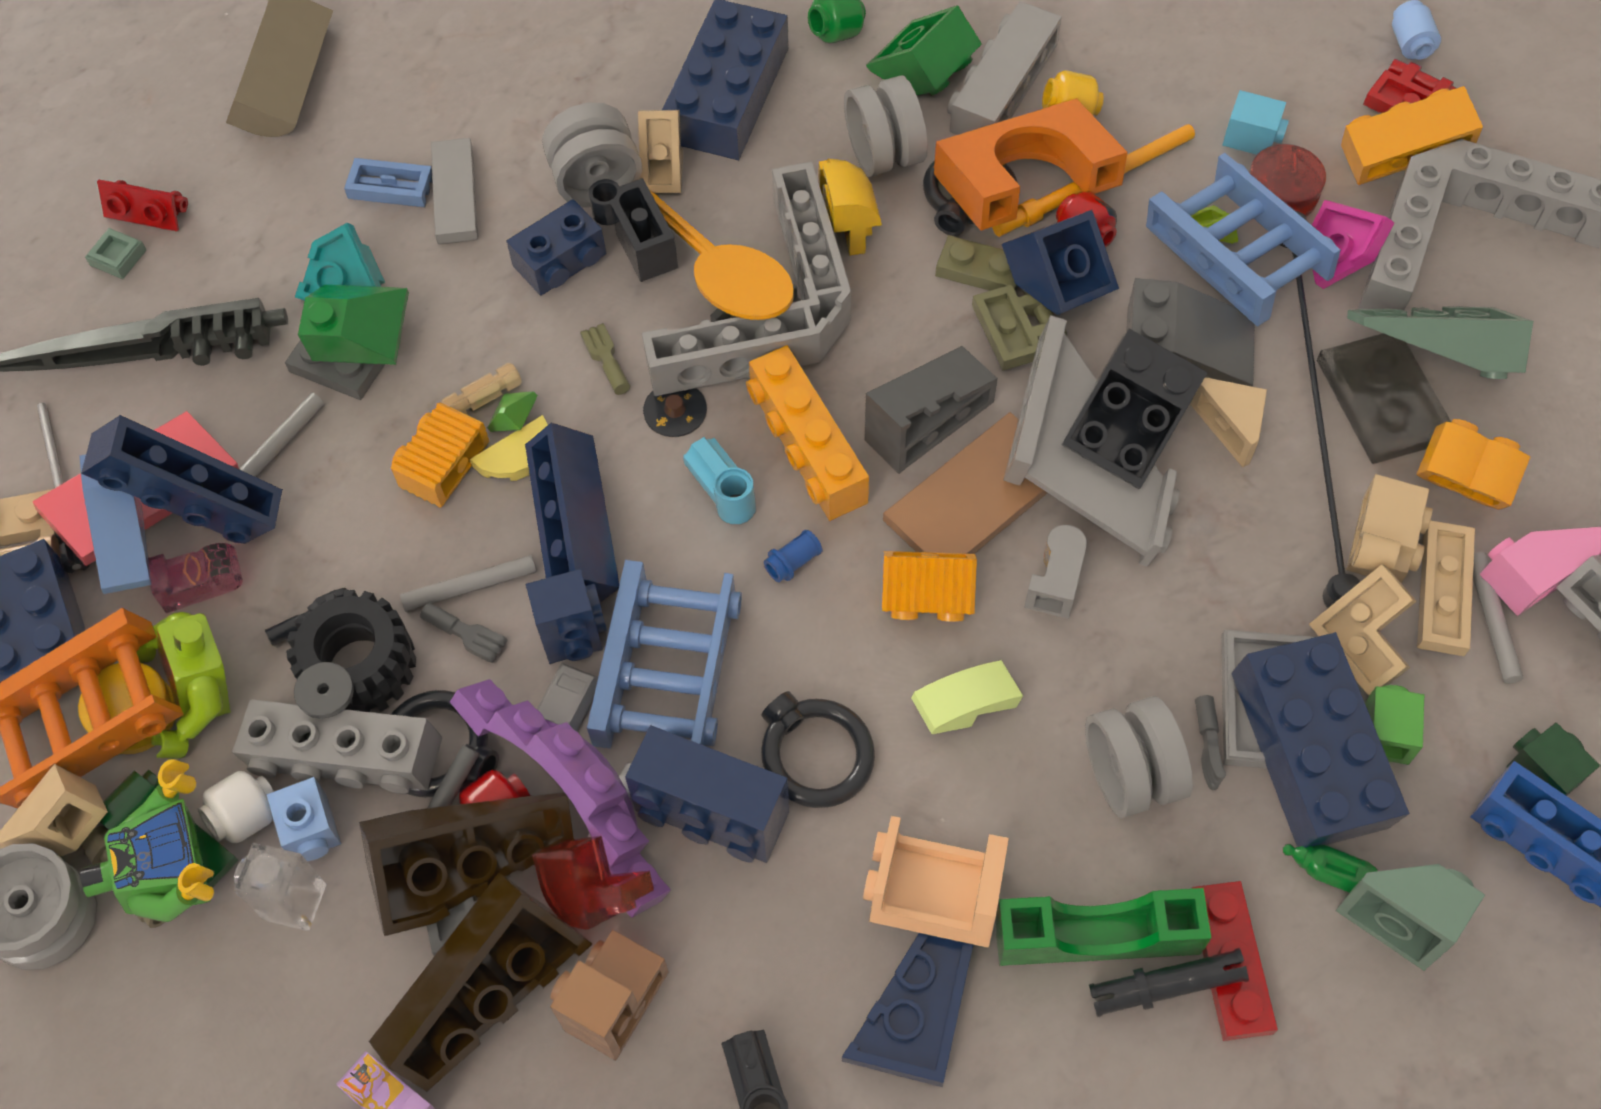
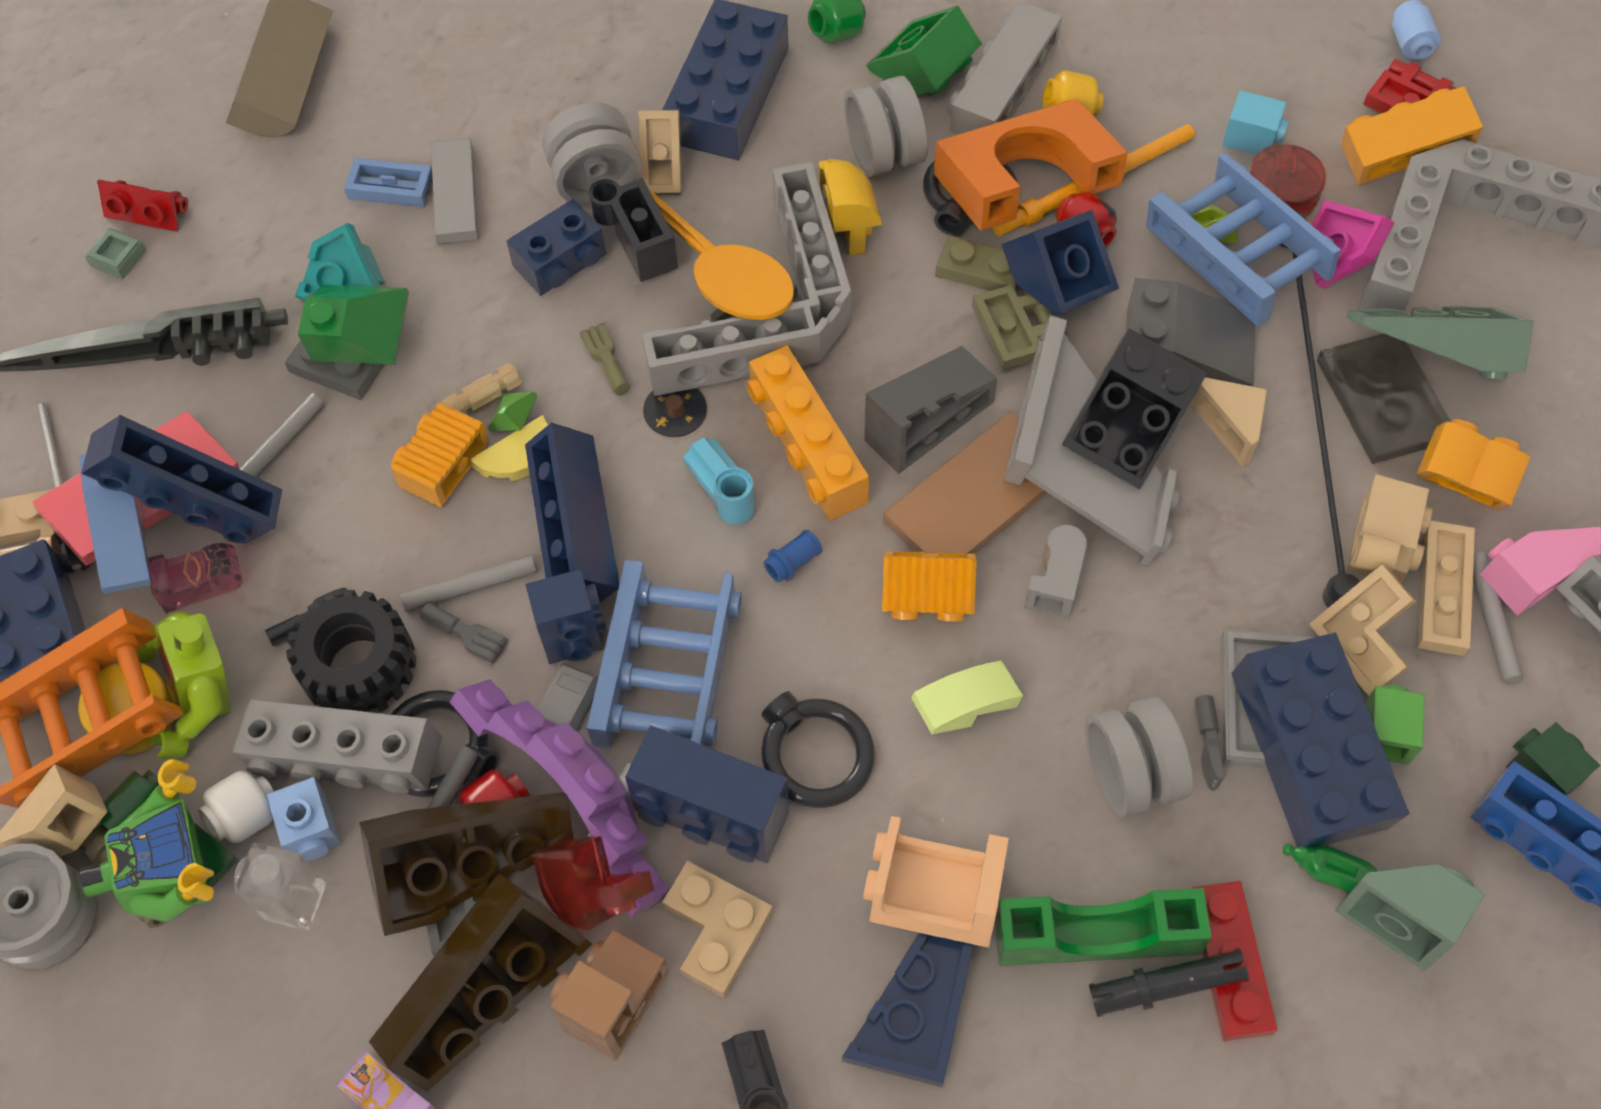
(334, 700): dark grey wheel -> none
(729, 922): none -> tan plate

